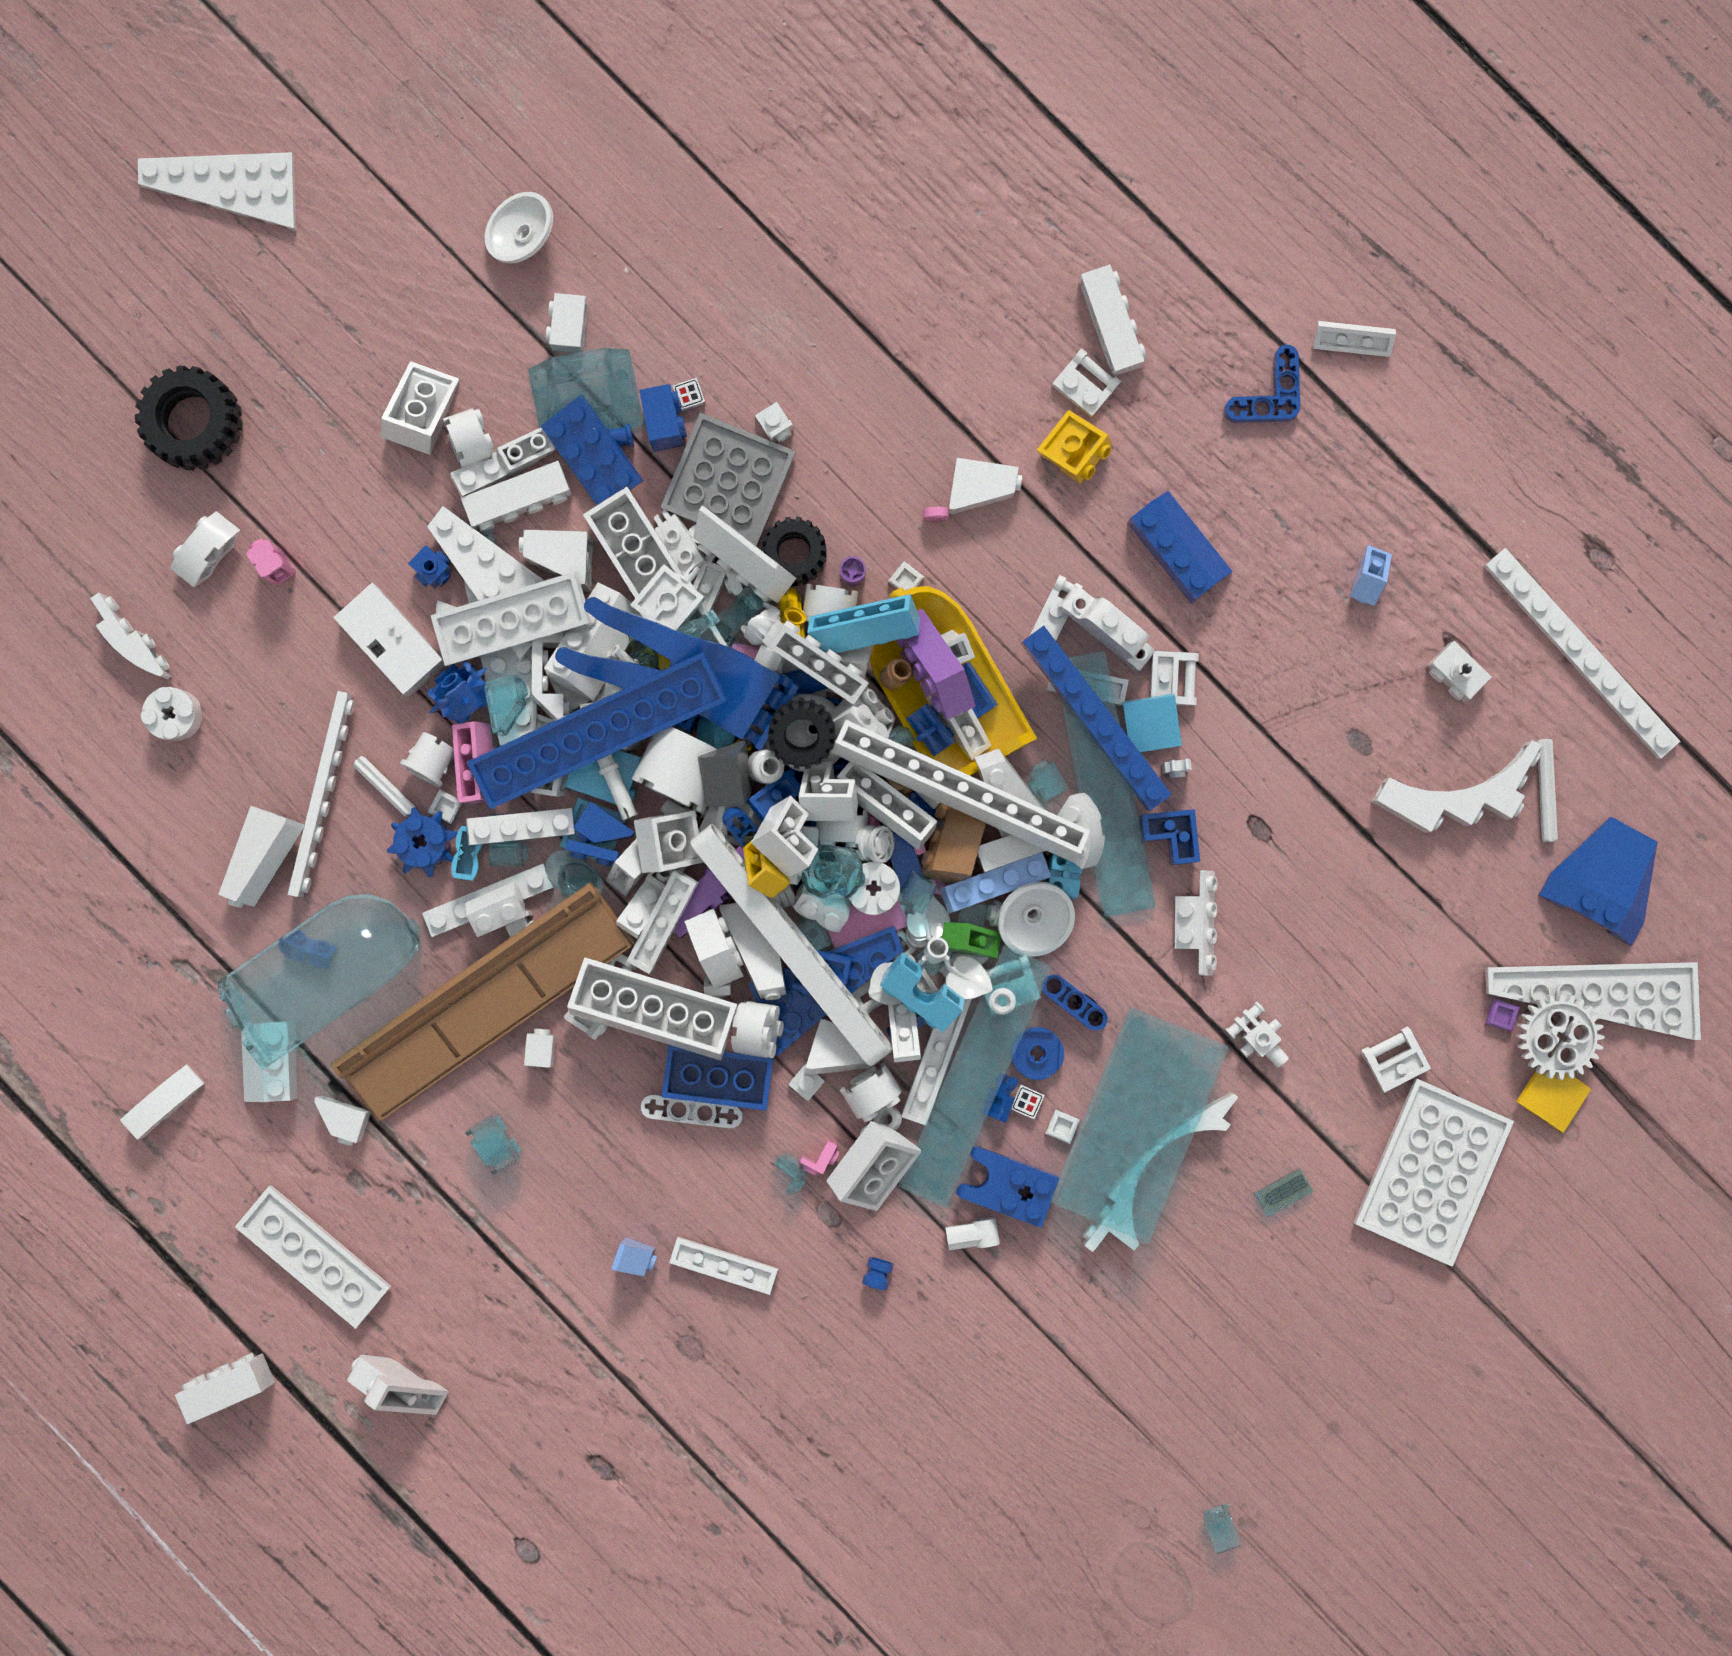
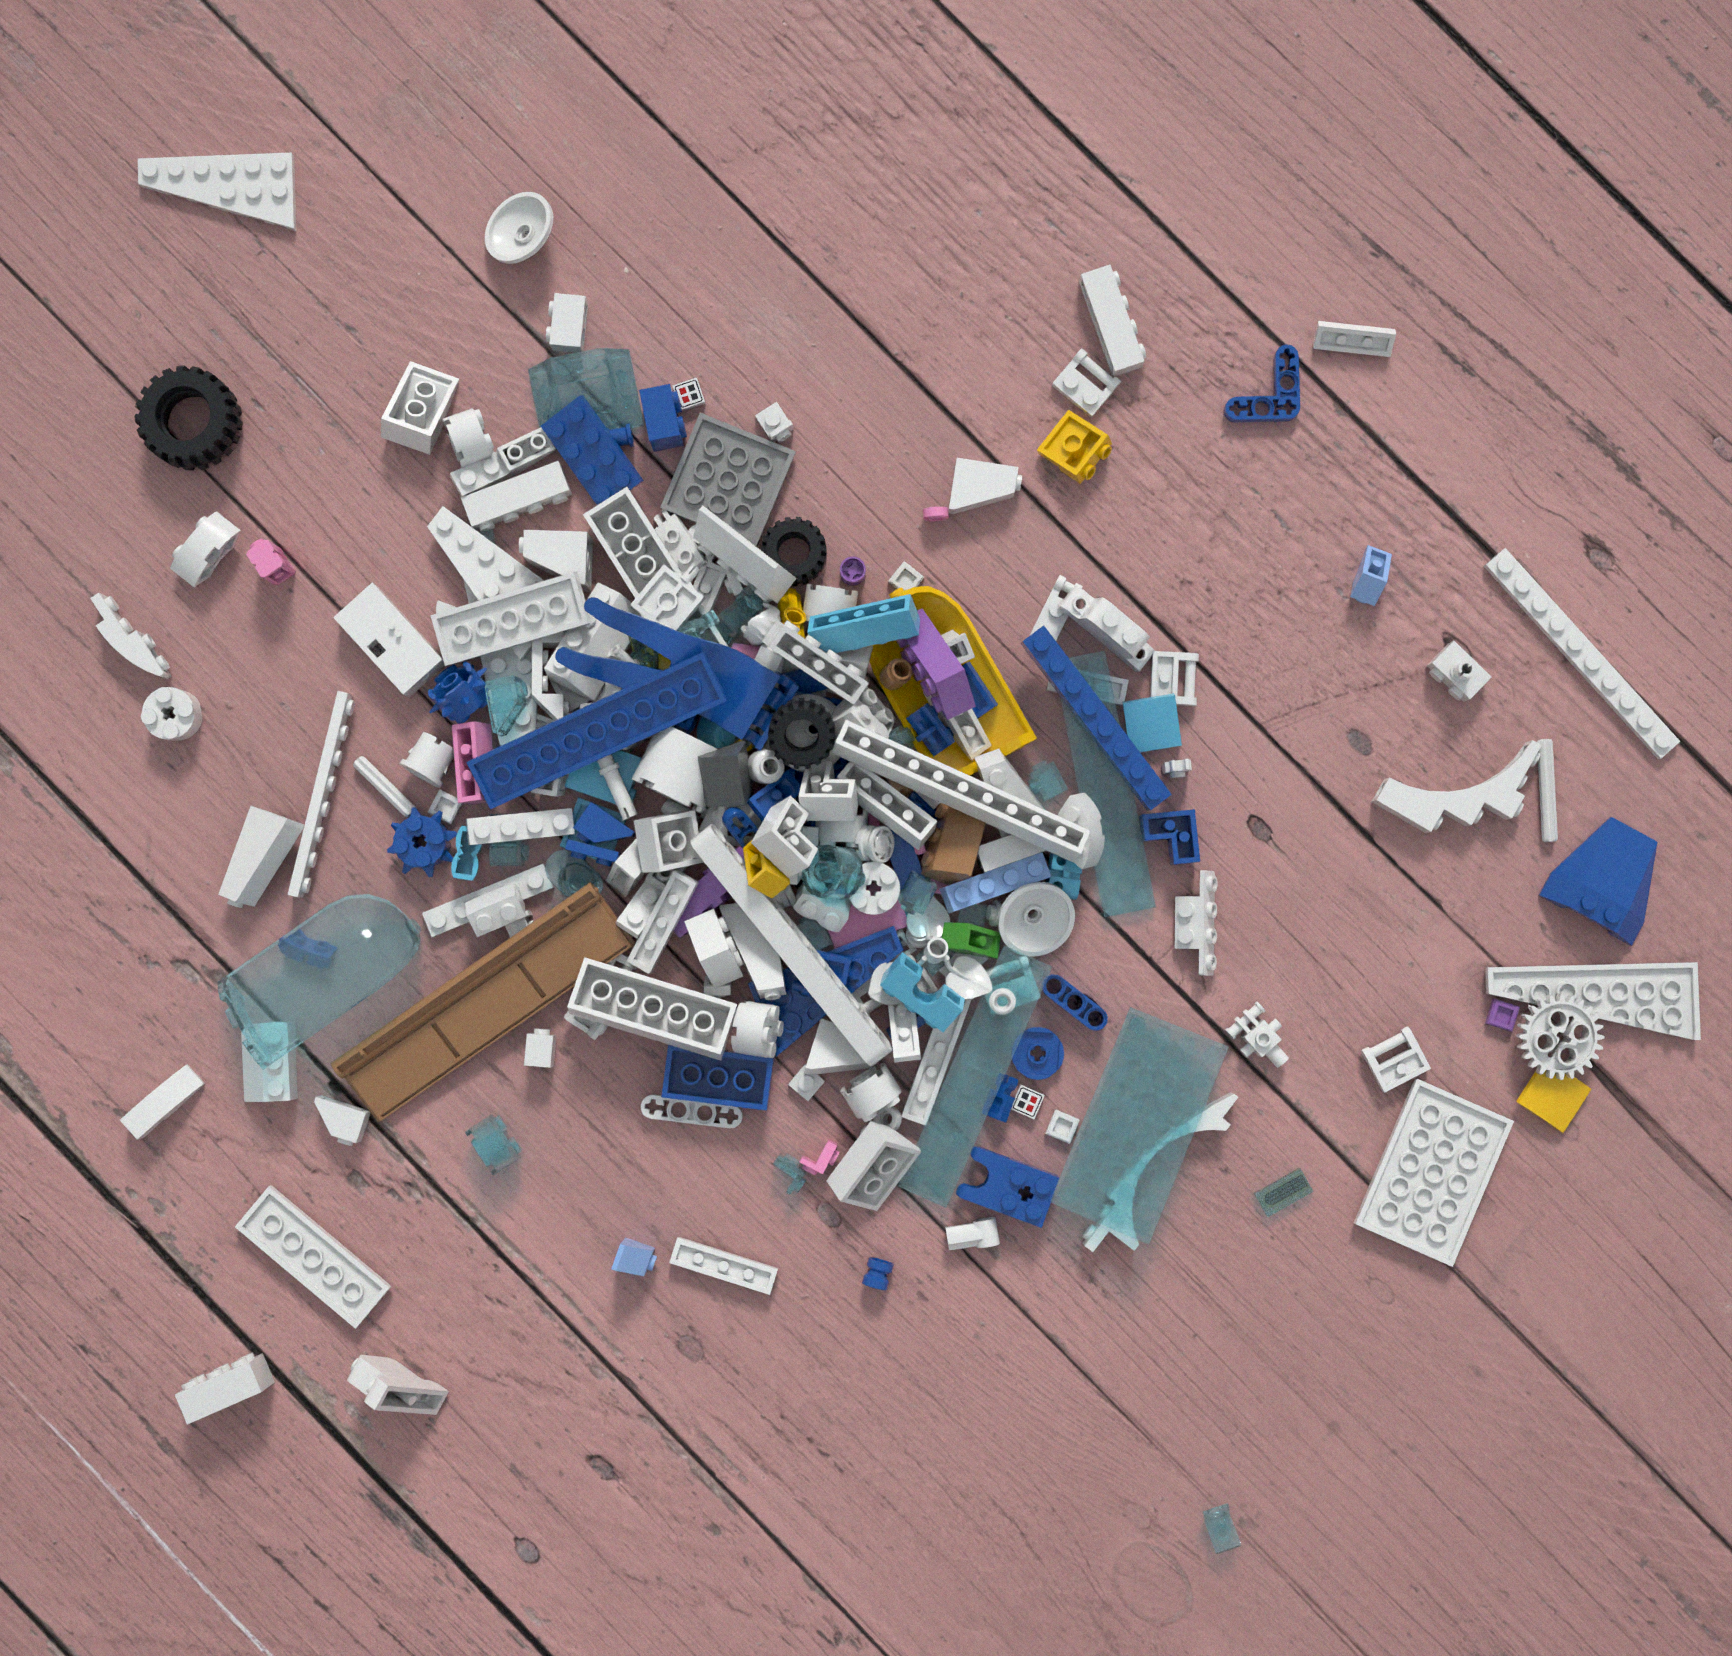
(425, 561): blue brick -> none
(1179, 546): blue slope -> none

